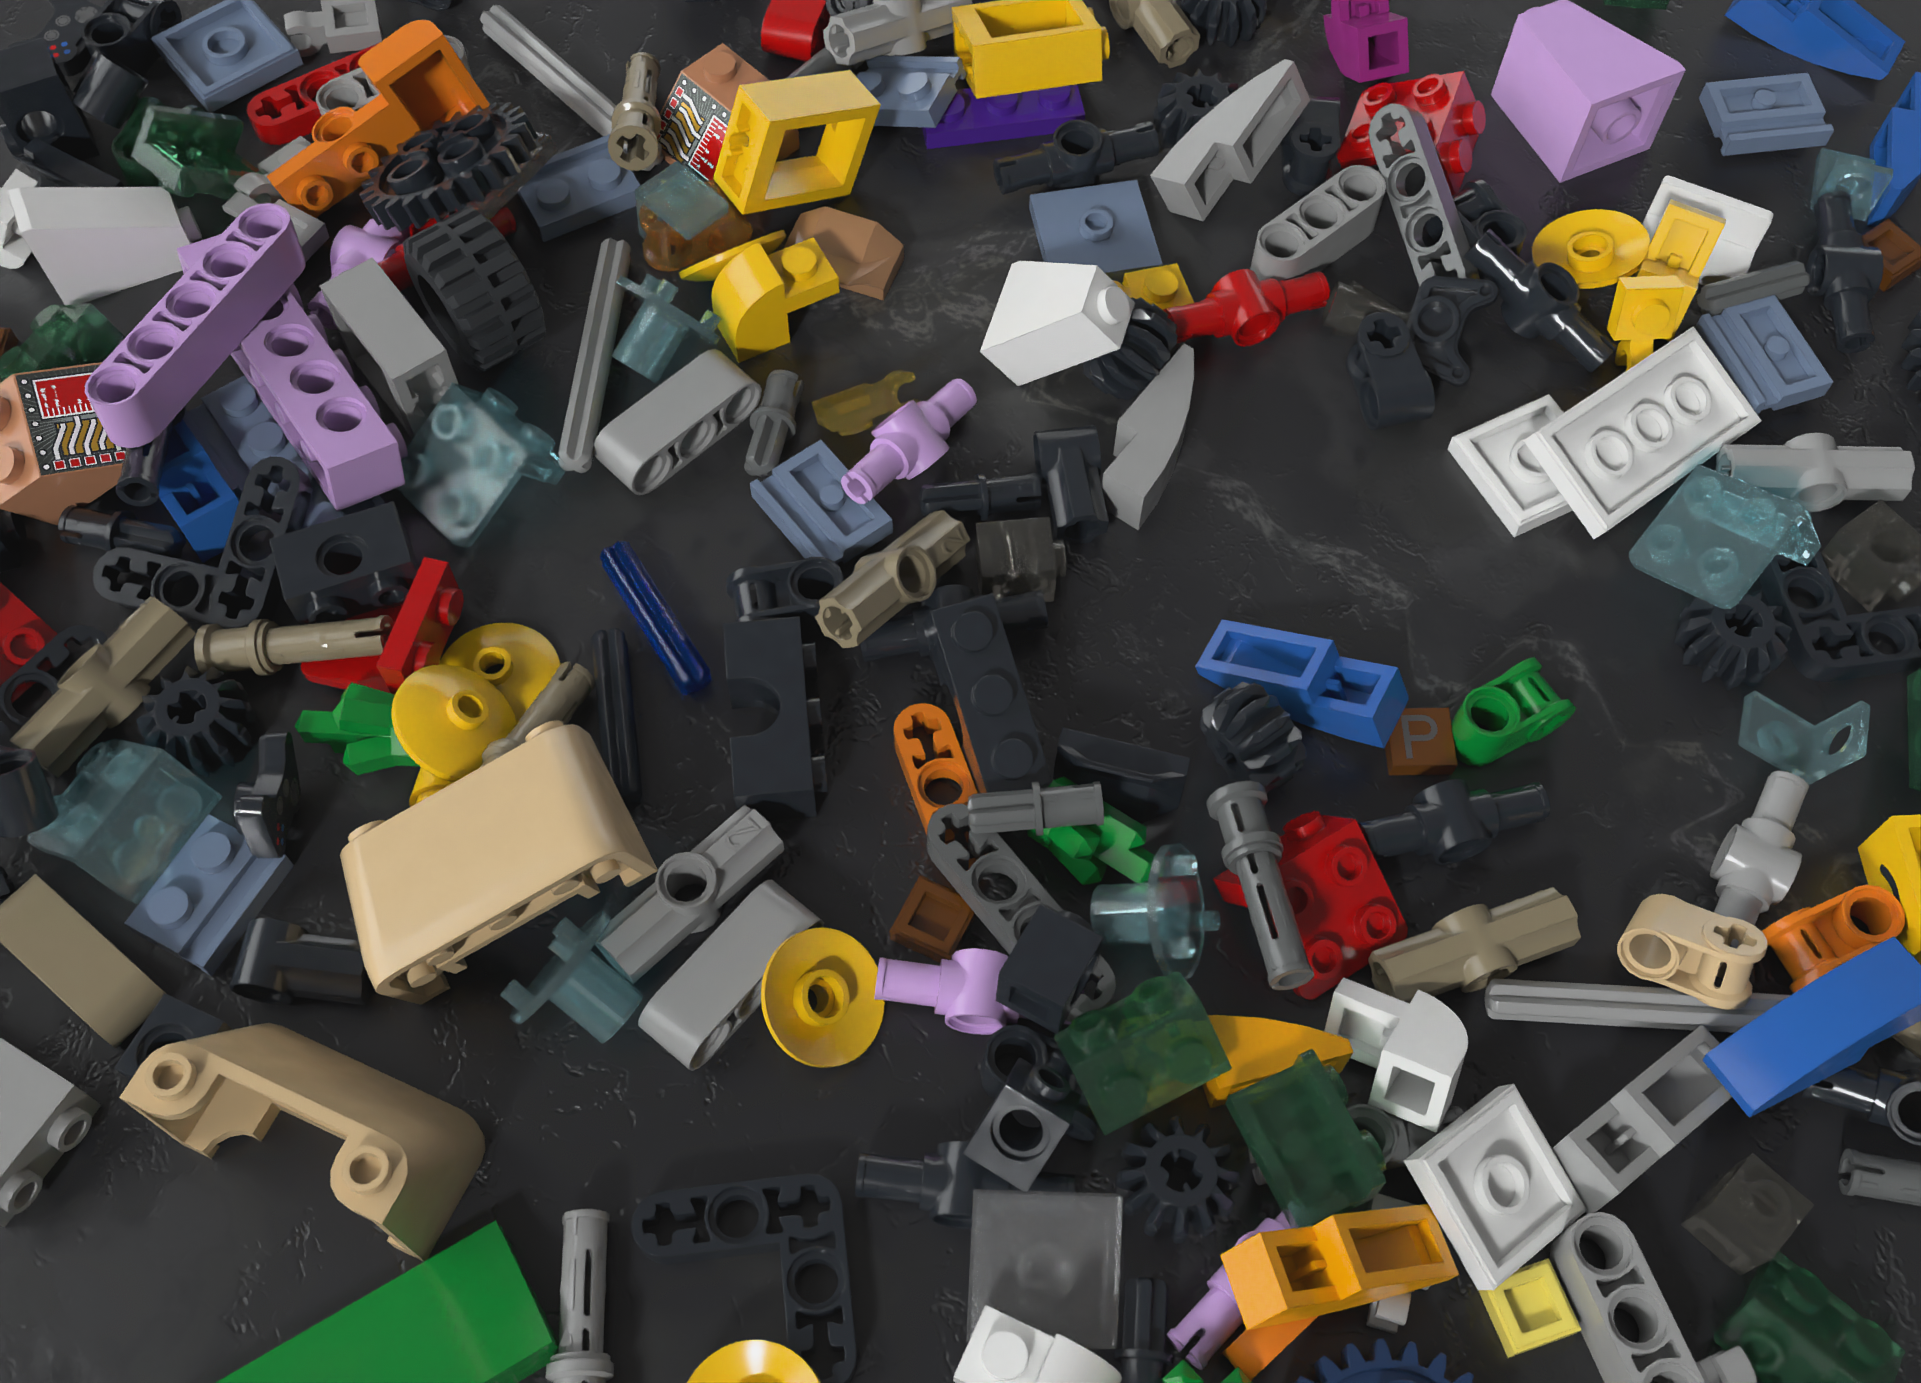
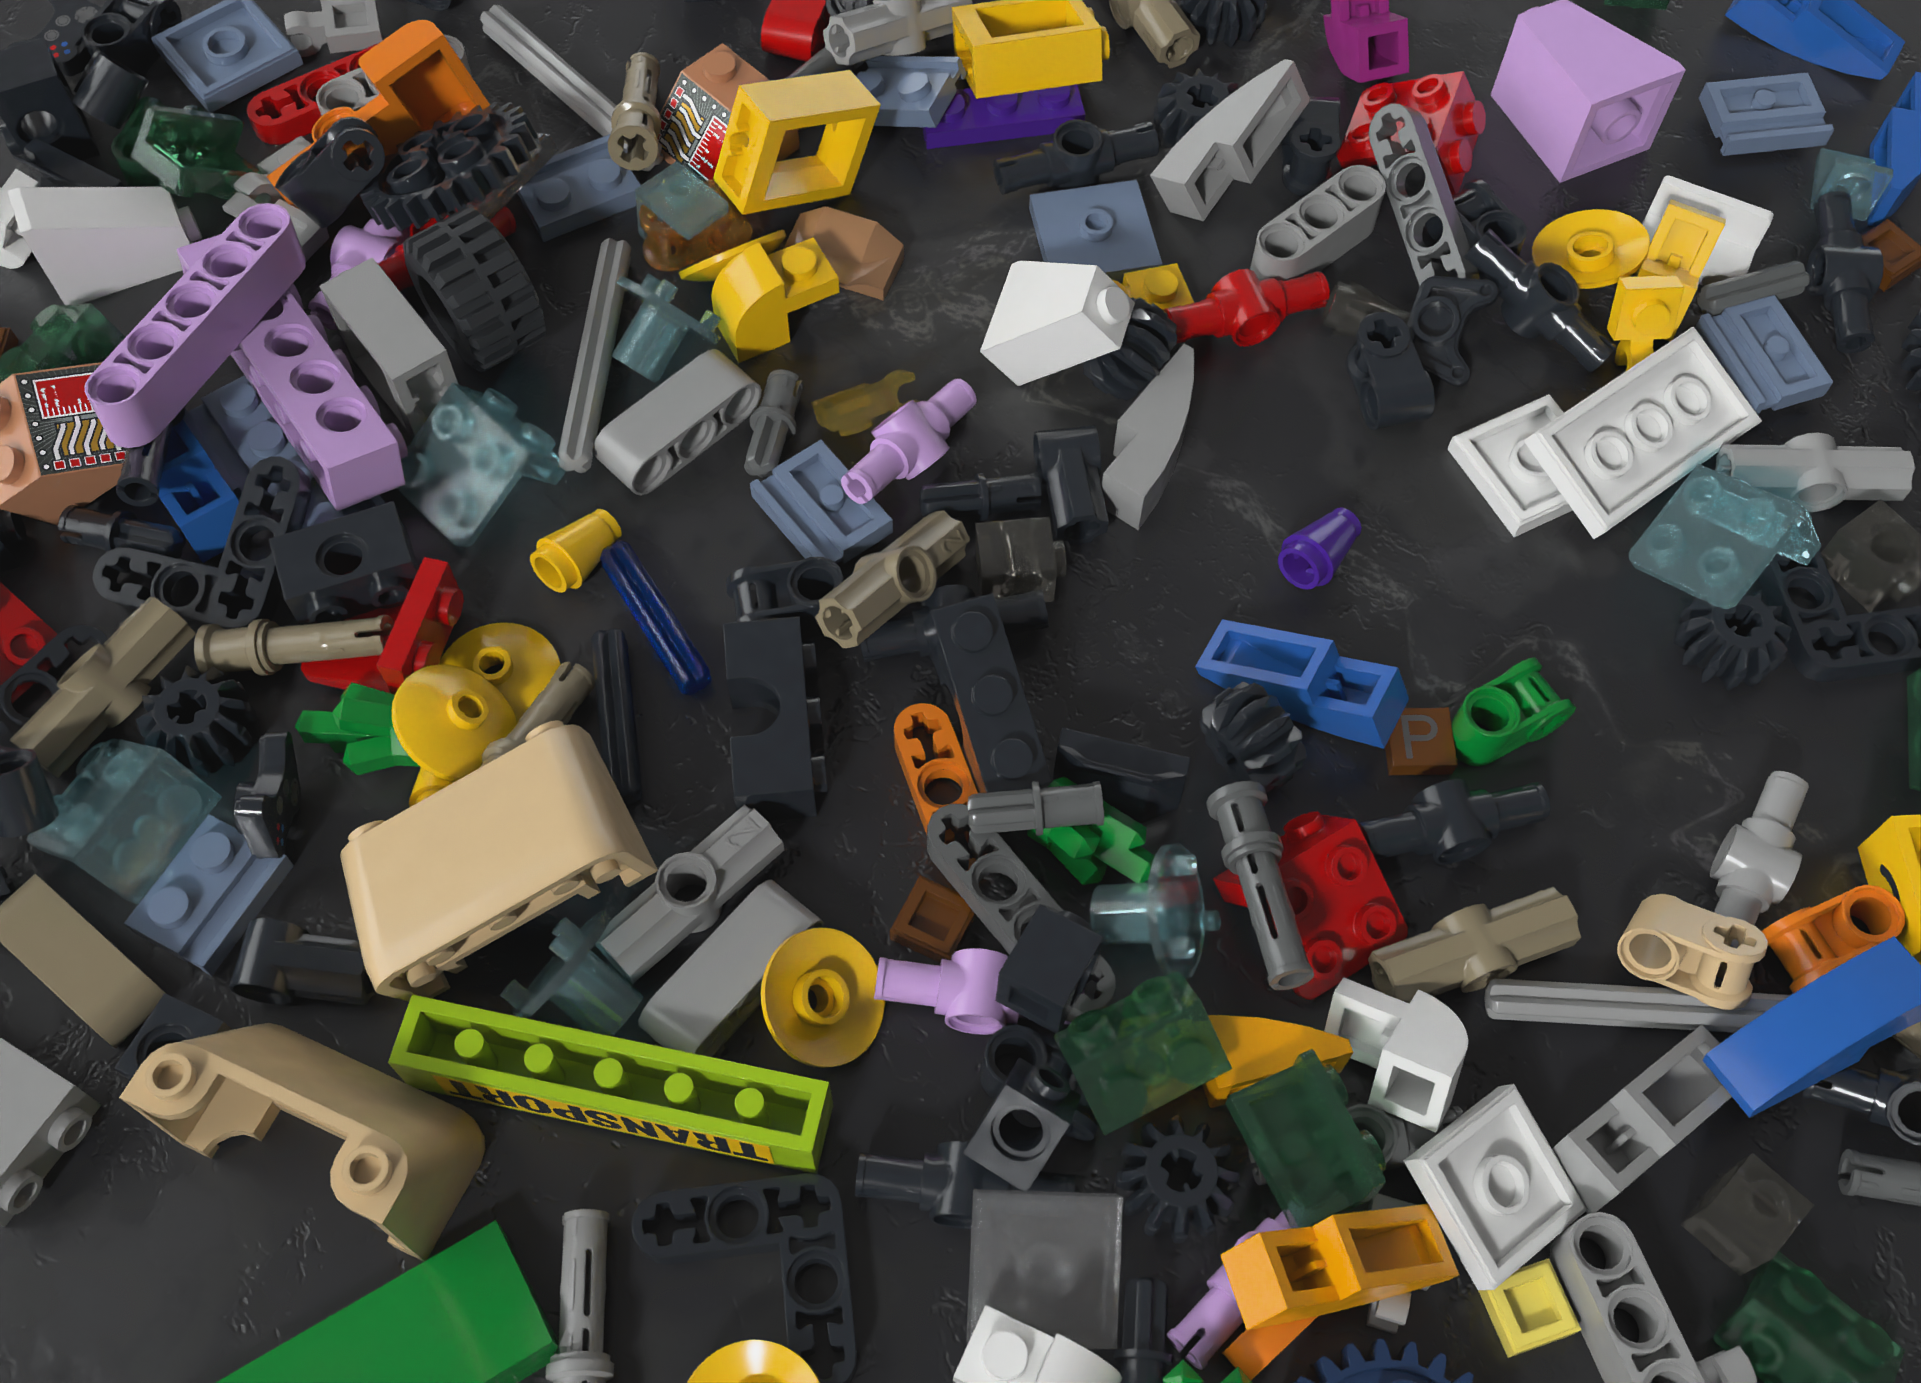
(326, 178): none -> black piece
(574, 551): none -> yellow cone
(613, 1083): none -> lime brick
(1318, 549): none -> dark purple cone
(1798, 745): clear light blue bracket -> none

